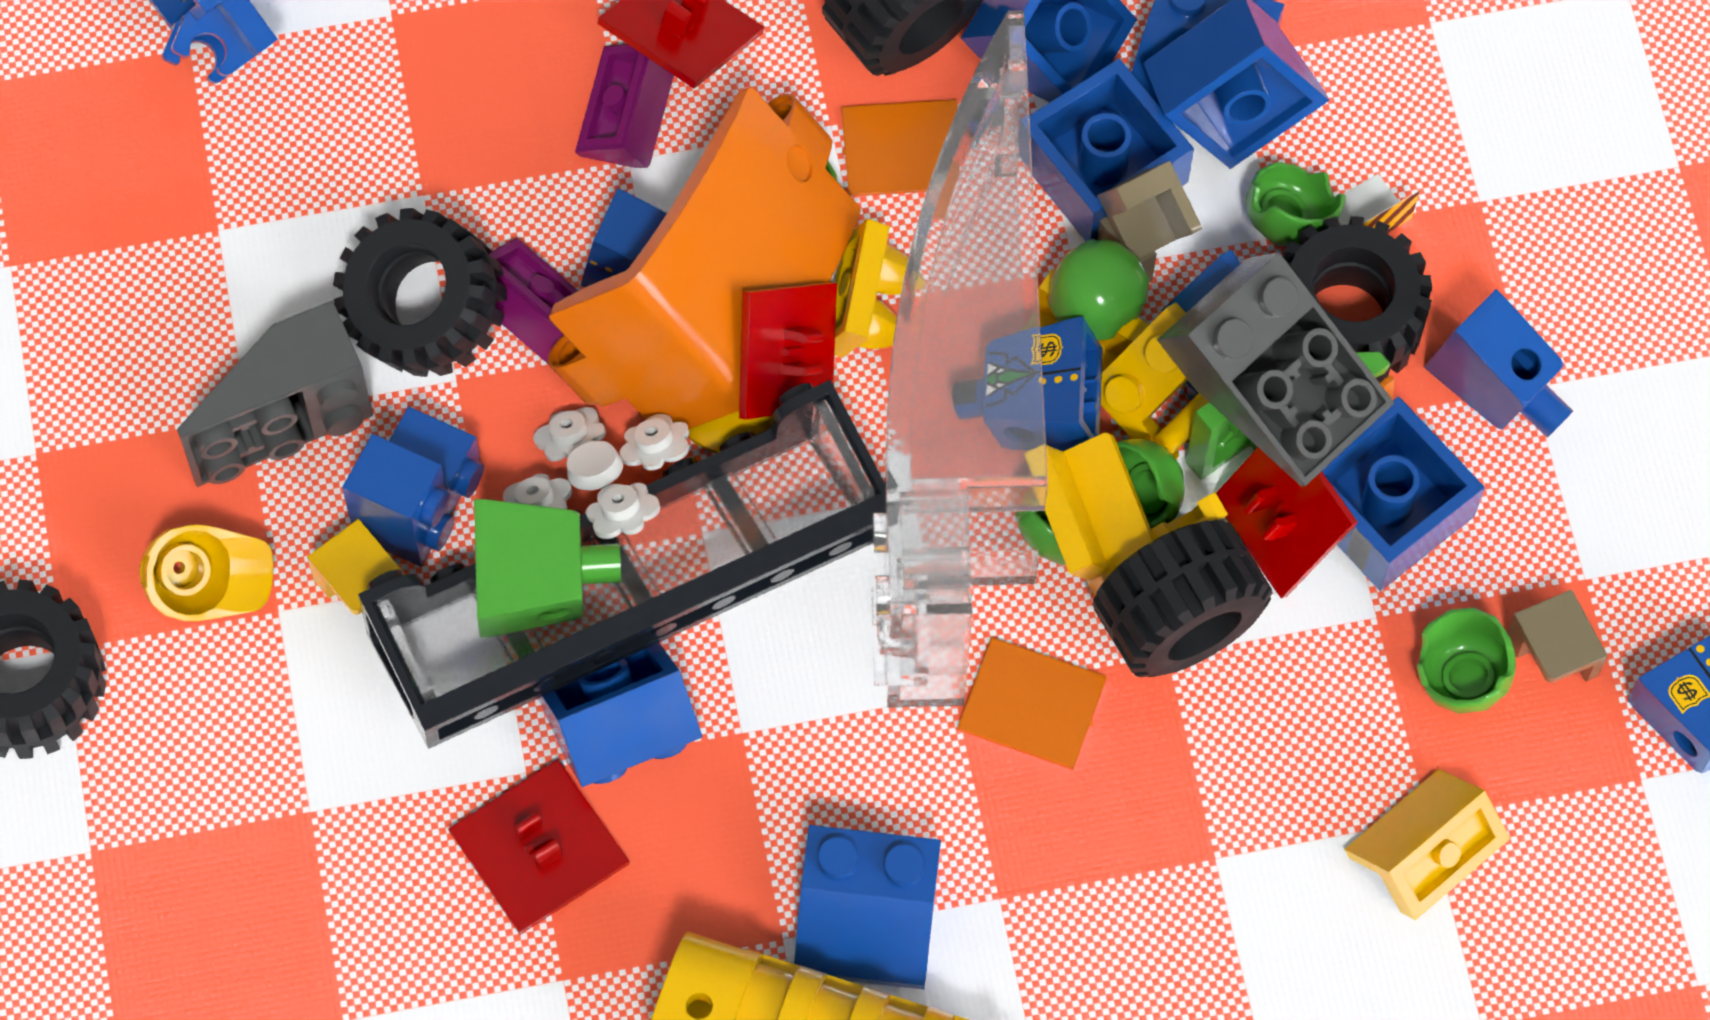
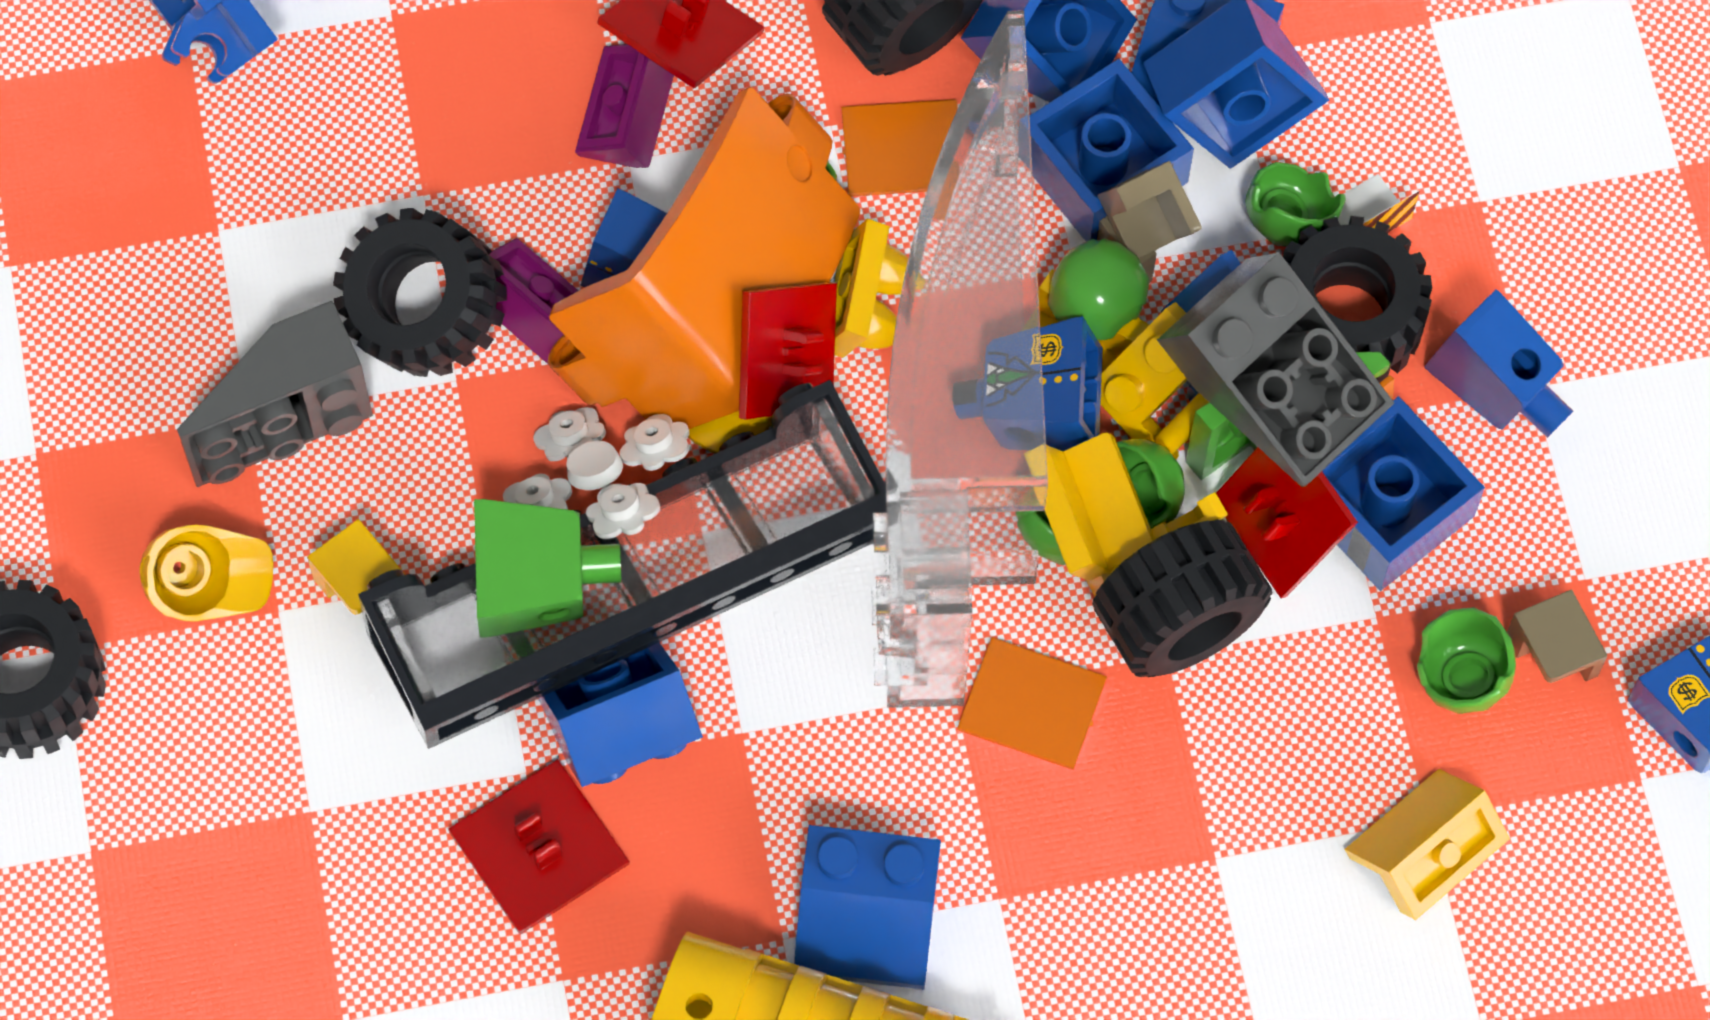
(412, 484): blue brick -> none

